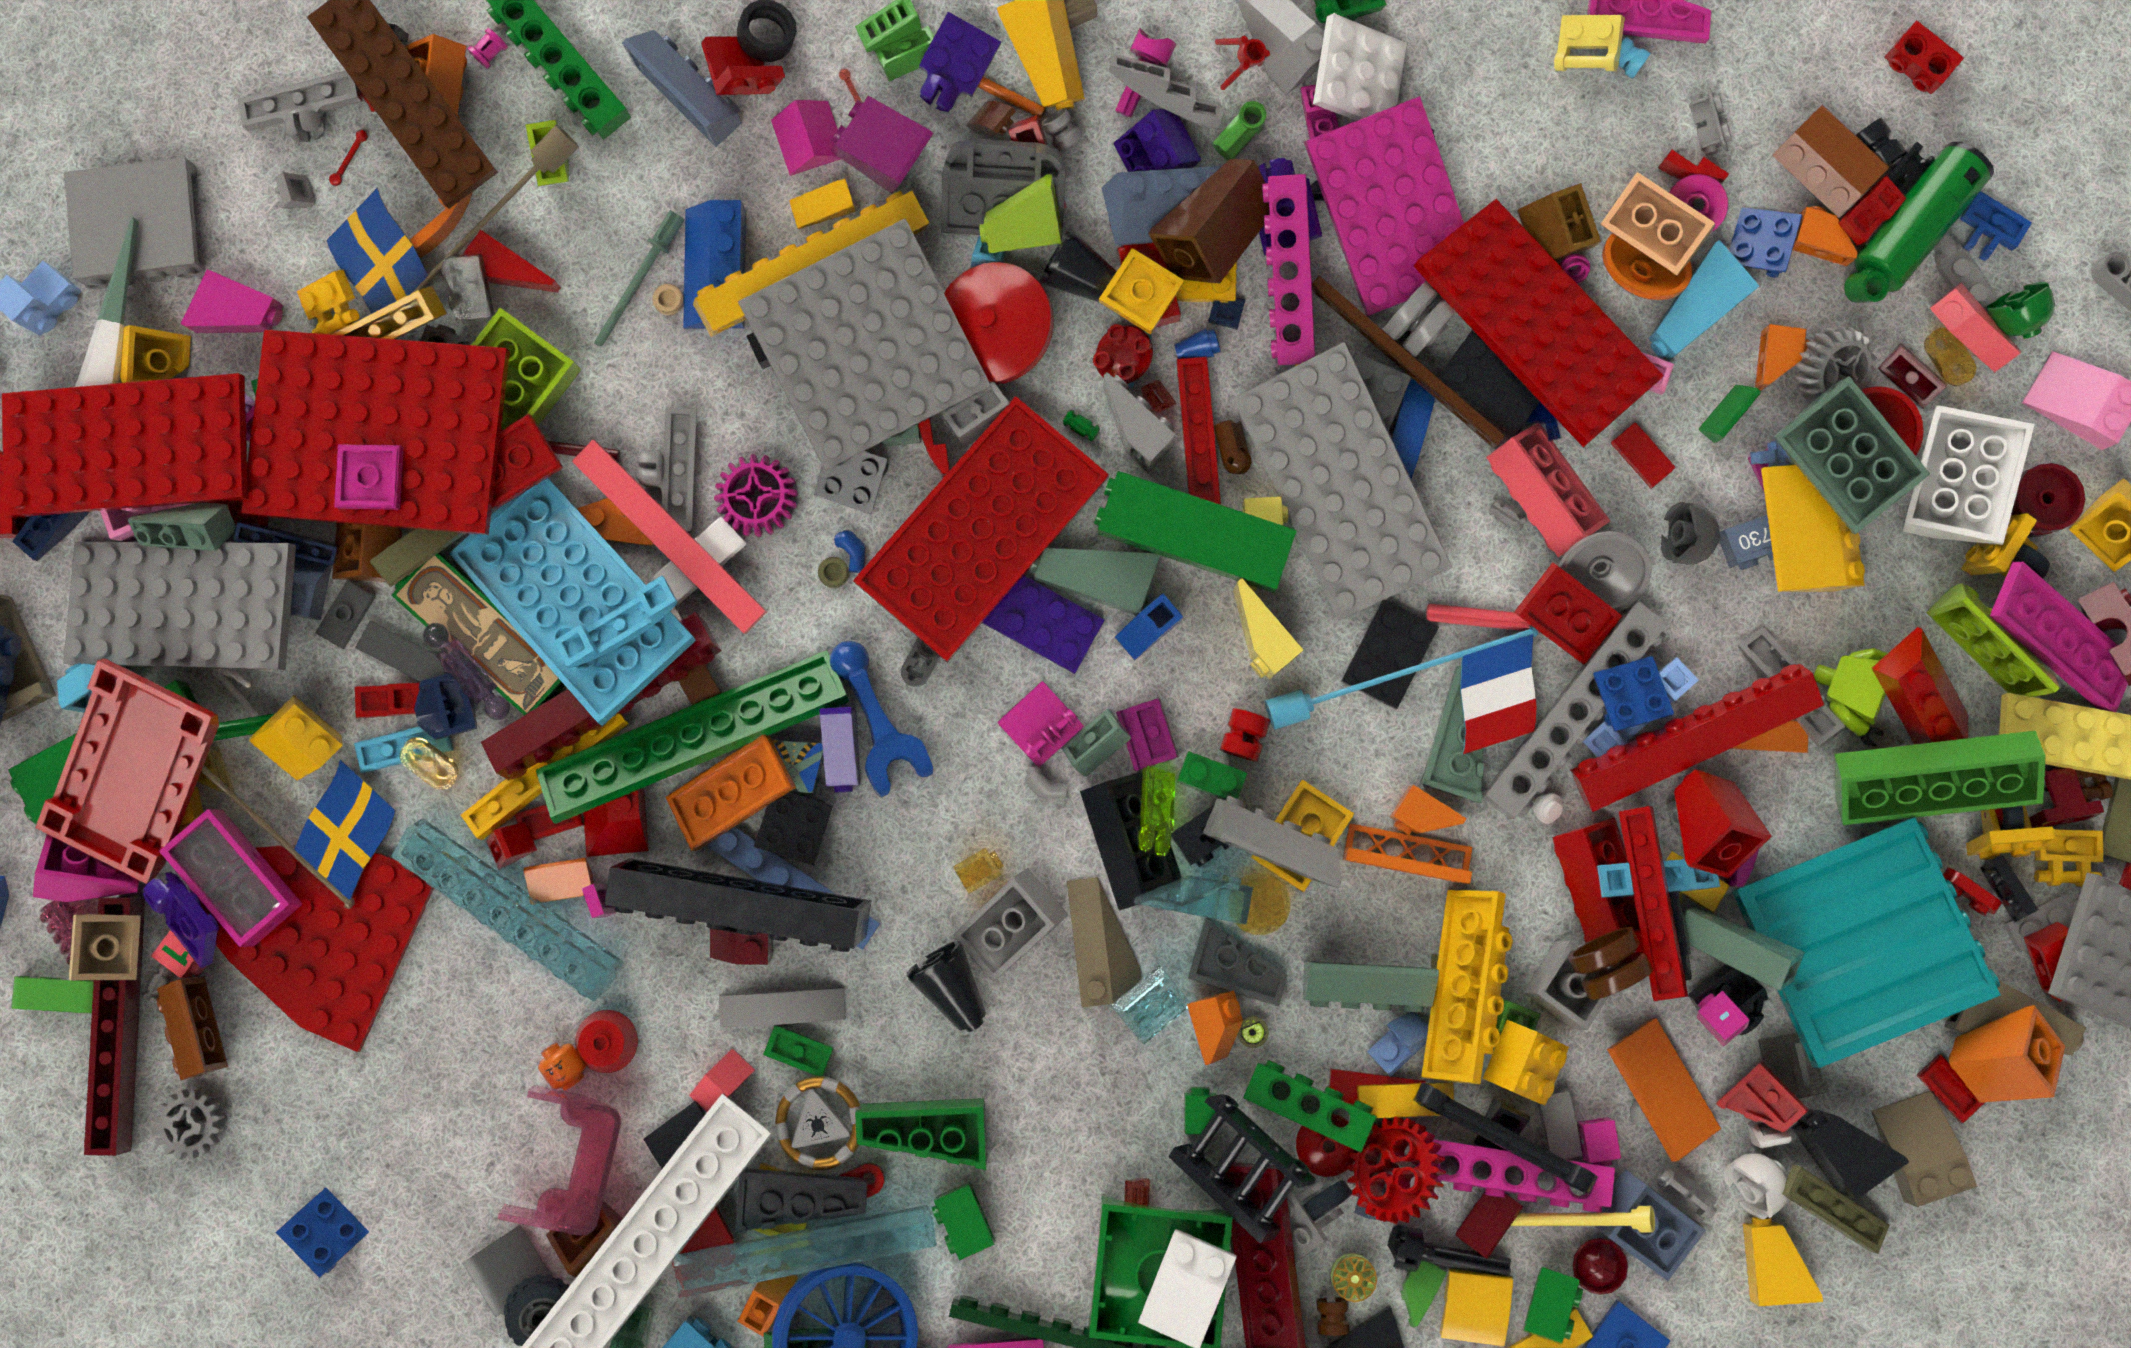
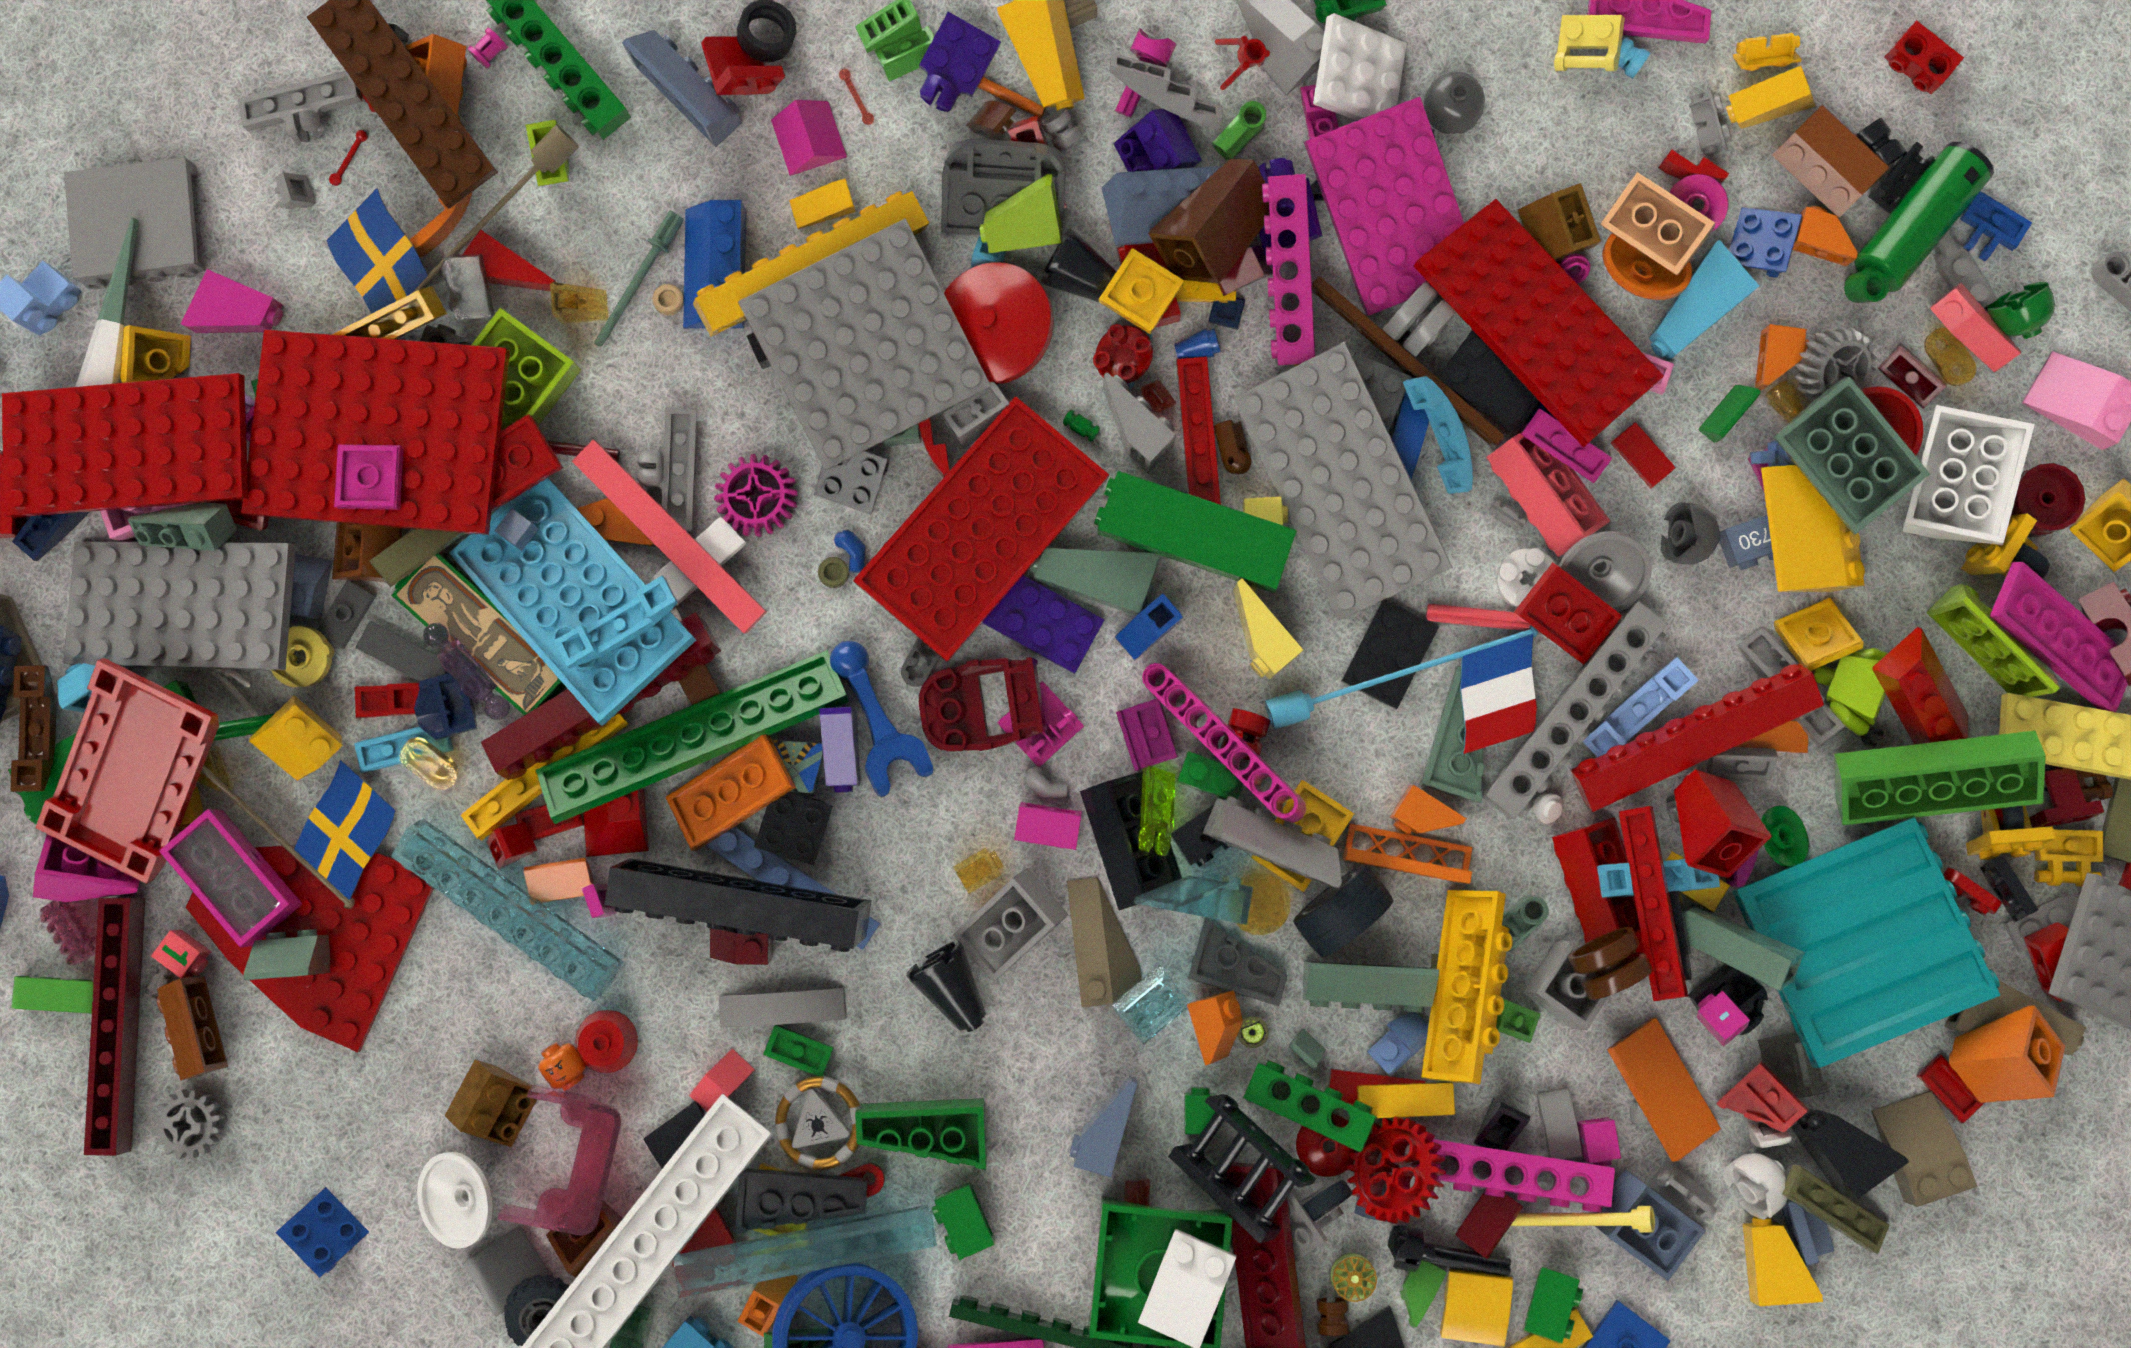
(36, 728): none -> reddish brown slope
(104, 947): tan slope -> none
(184, 916): dark purple plate -> none
(288, 956): none -> sand green slope
(306, 547): dark blue piece -> none
(317, 662): none -> light yellow plate
(326, 295): yellow plate -> none
(455, 1200): none -> white dish
(491, 1104): none -> pearl gold slope
(516, 529): none -> sand blue piece
(578, 303): none -> clear yellow slope
(880, 142): magenta slope -> none
(955, 711): none -> dark red slope
(1048, 825): none -> dark pink hinge
(1096, 743): sand green slope -> none
(1102, 1135): none -> sand blue slope
(1235, 749): none -> dark pink beam
(1247, 270): none -> slope
(1307, 1048): none -> sand green slope
(1345, 912): none -> black wheel
(1448, 430): none -> medium azure slope
(1454, 103): none -> dark grey cylinder
(1511, 571): none -> white plate
(1519, 923): none -> sand green piece
(1526, 1062): yellow brick -> none
(1558, 442): none -> dark pink plate
(1565, 1170): black piece -> none
(1600, 1266): dark red hat -> none
(1633, 694): blue hinge -> none
(1744, 763): none -> light grey plate
(1754, 54): none -> yellow hinge
(1771, 99): none -> yellow slope
(1785, 400): none -> clear yellow cone
(1789, 836): none -> green dish
(1807, 1233): none -> sand blue panel
(1818, 634): none -> yellow tile
(1871, 210): red slope -> none

